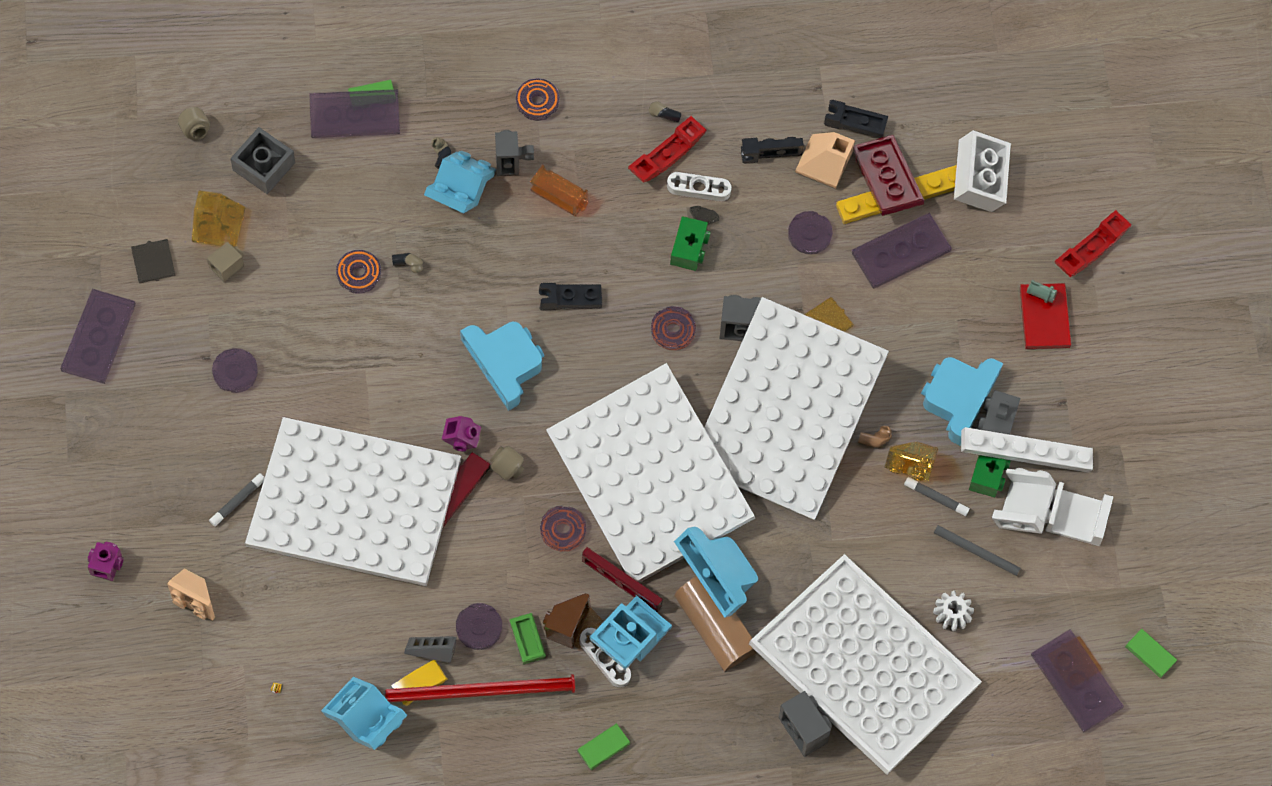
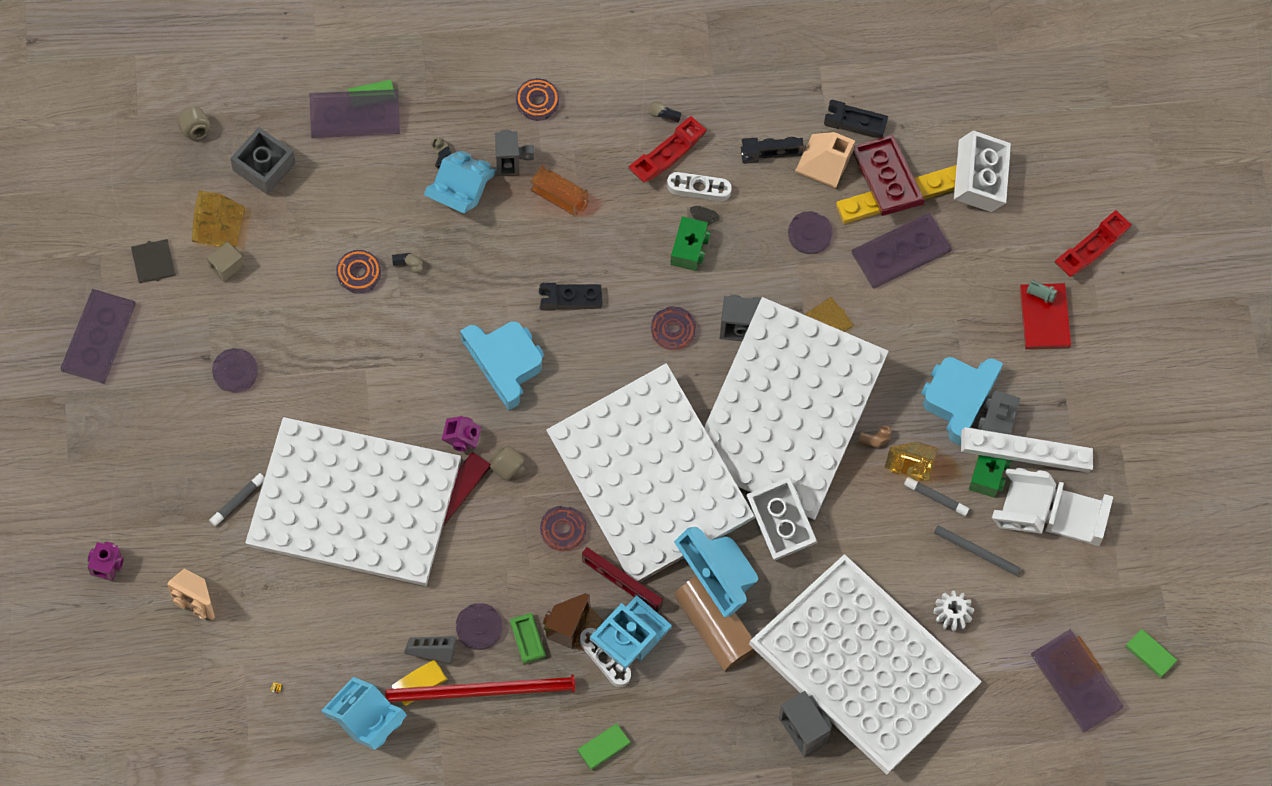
(782, 518): none -> white brick

